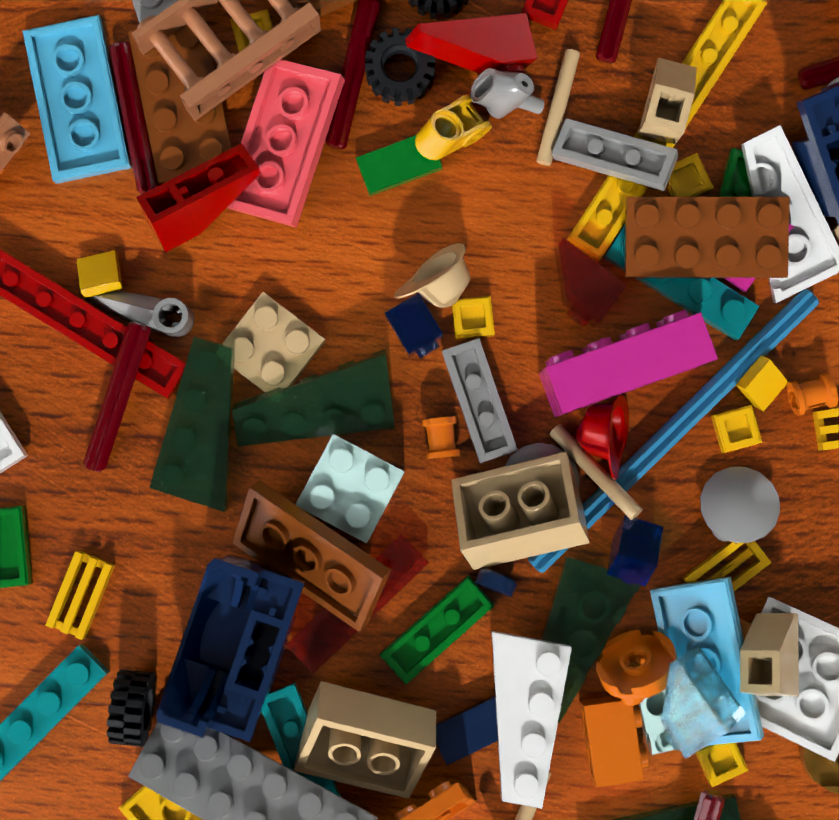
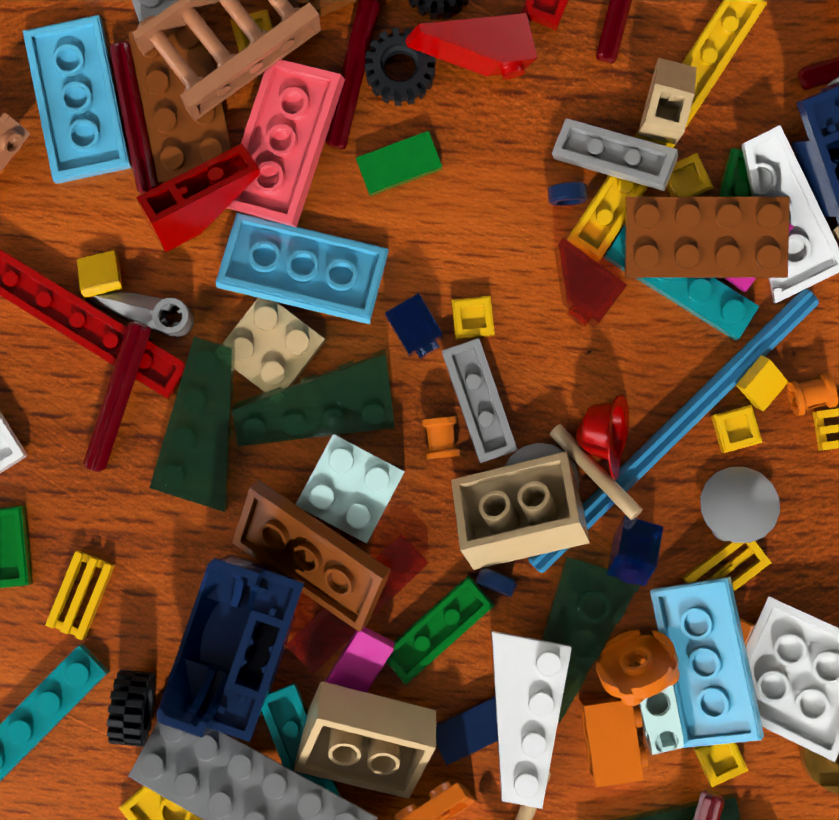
(302, 268): none -> medium azure tile
(361, 660): none -> dark pink tile
(439, 278): tan piece -> none
(451, 129): yellow piece -> none
(504, 92): light grey piece -> none
(558, 106): tan bar -> none
(567, 194): none -> dark blue tile
(622, 366): dark pink brick -> none
(697, 703): clear light blue slope -> none
(771, 656): tan slope -> none

